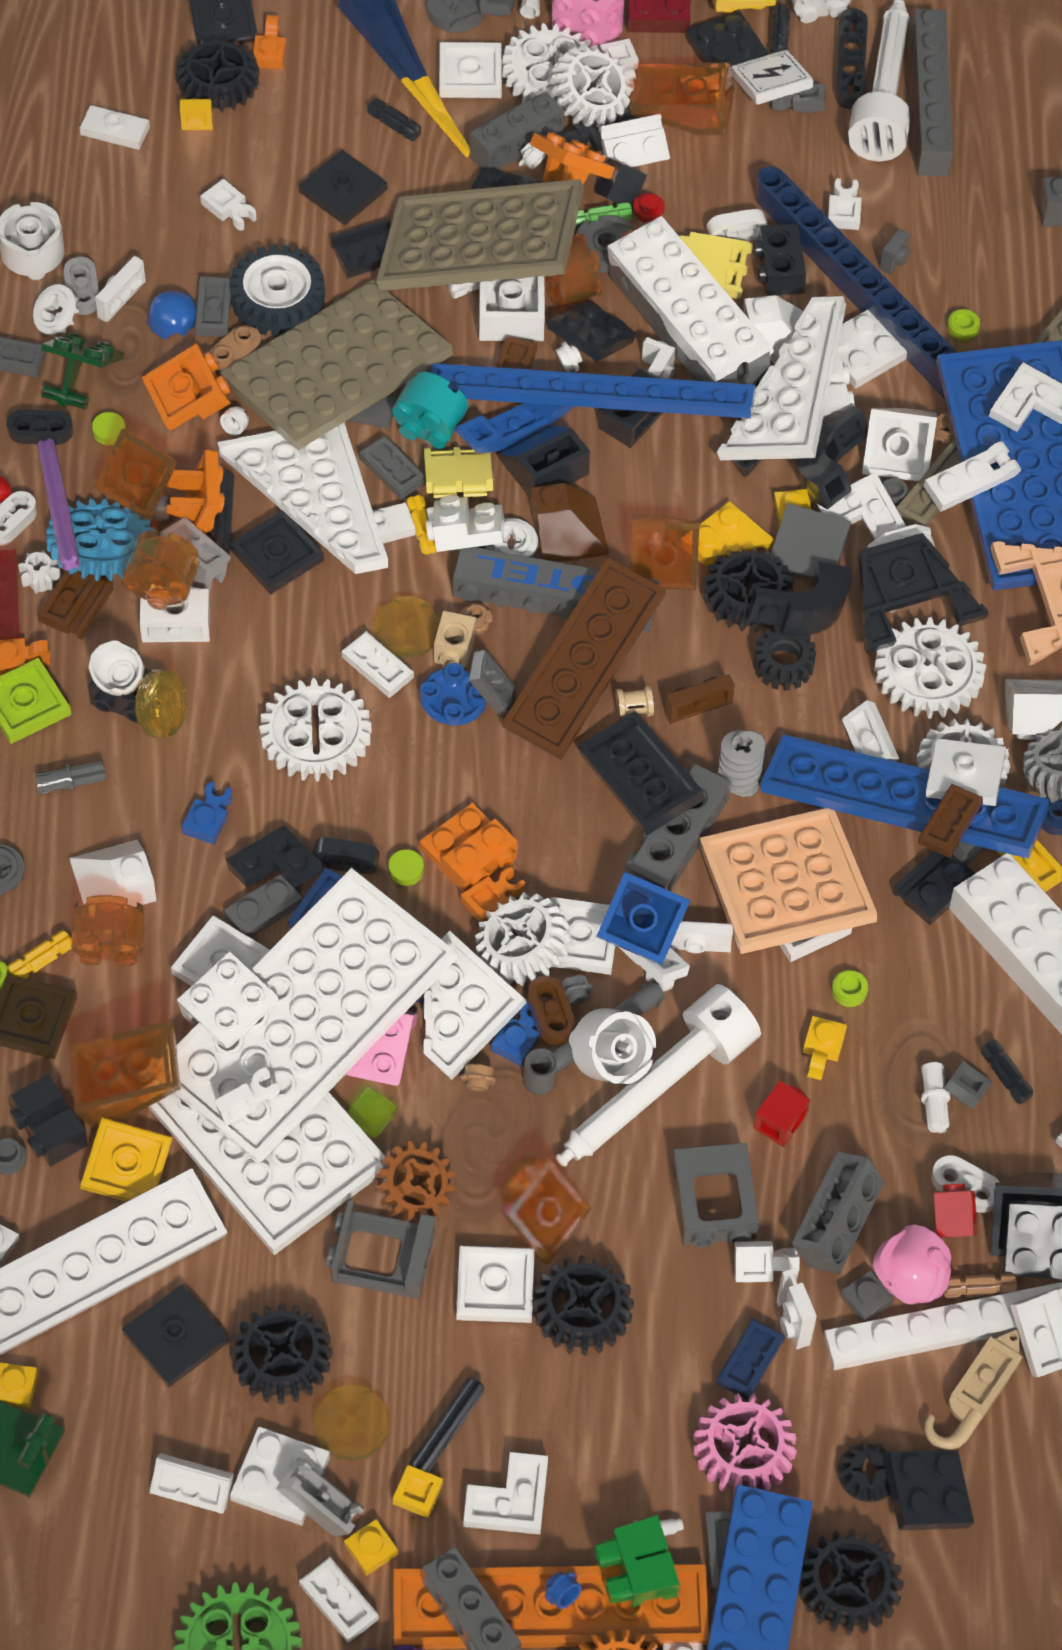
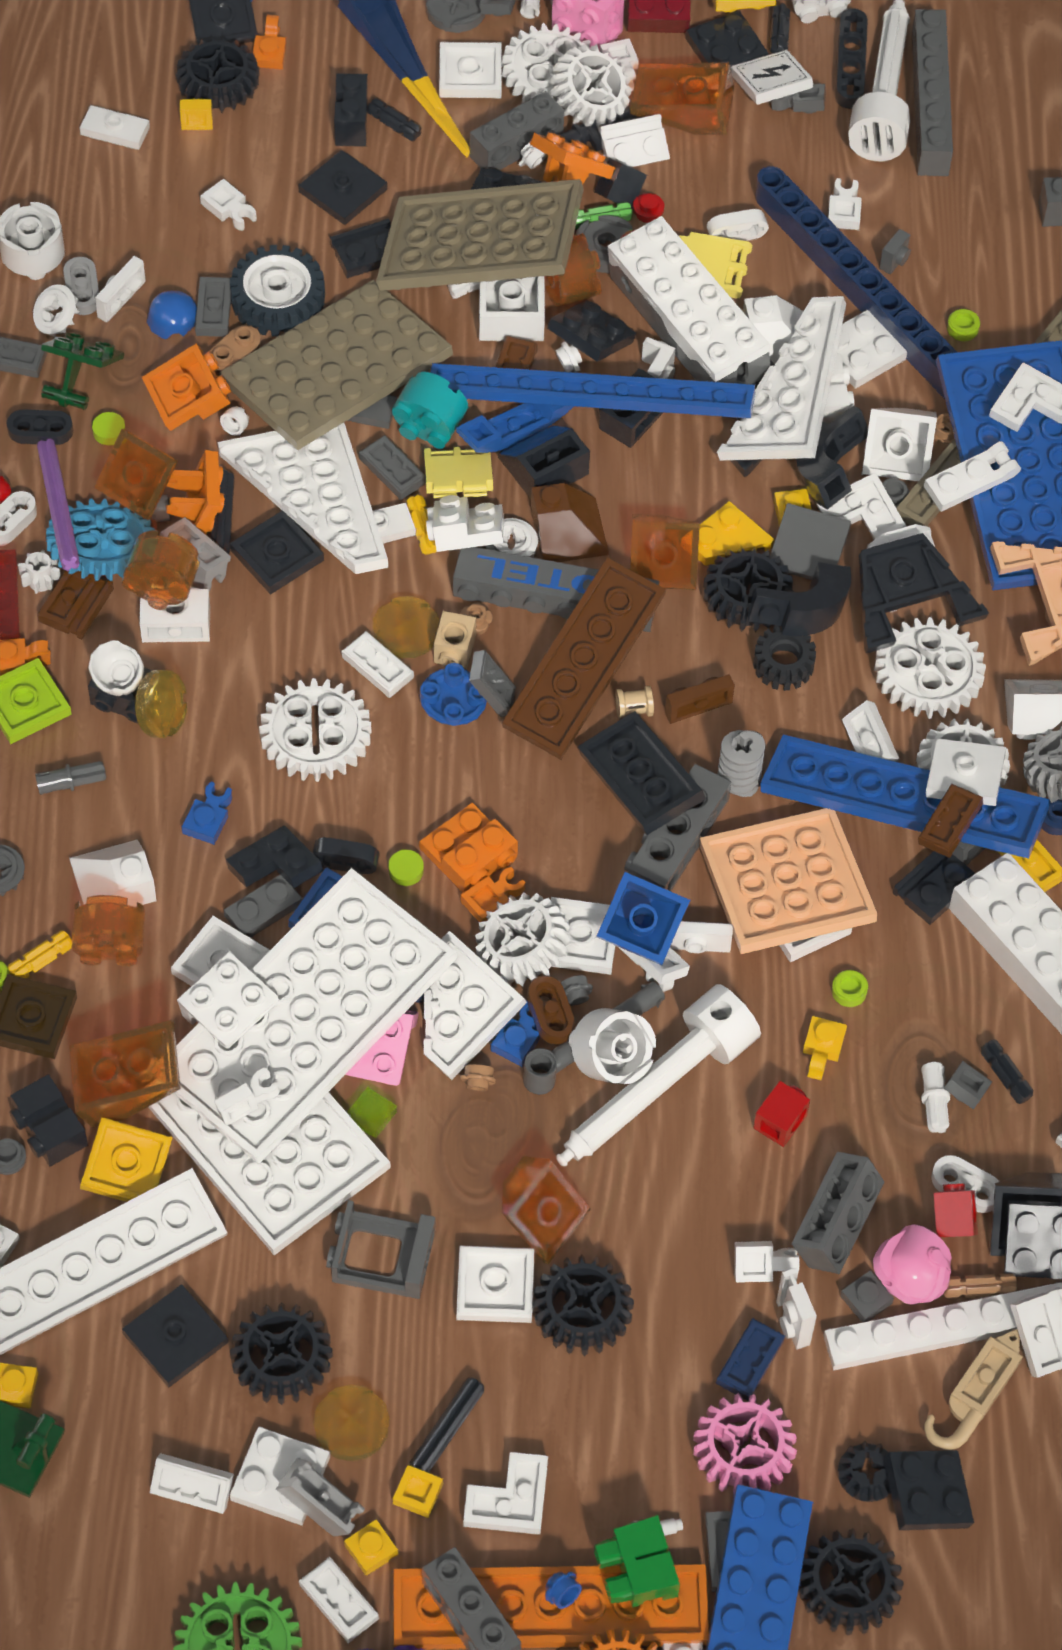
(351, 109): none -> black brick
(407, 1168): dark orange gear -> none
(708, 1161): dark grey window -> none
(781, 260): black brick -> none

